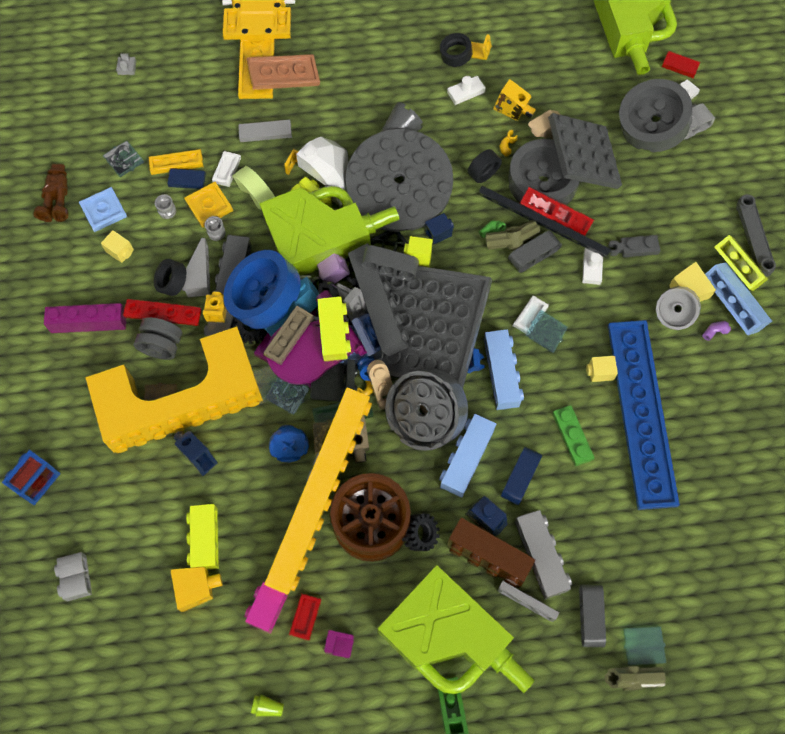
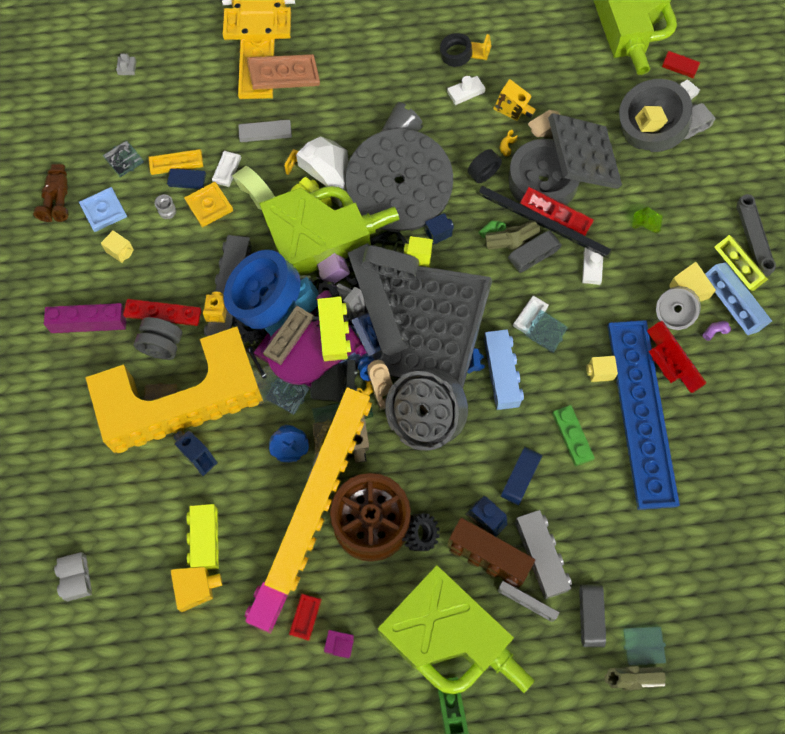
(31, 477): piece -> none
(177, 278): black tyre -> none
(198, 276): light grey slope -> none
(215, 228): light grey wheel -> none
(249, 349): none -> black hinge
(266, 707): lime cone -> none
(467, 456): light blue brick -> none
(636, 246): dark grey plate -> none
(647, 218): none -> clear neon green bracket
(651, 119): none -> light yellow brick
(673, 359): none -> red bracket

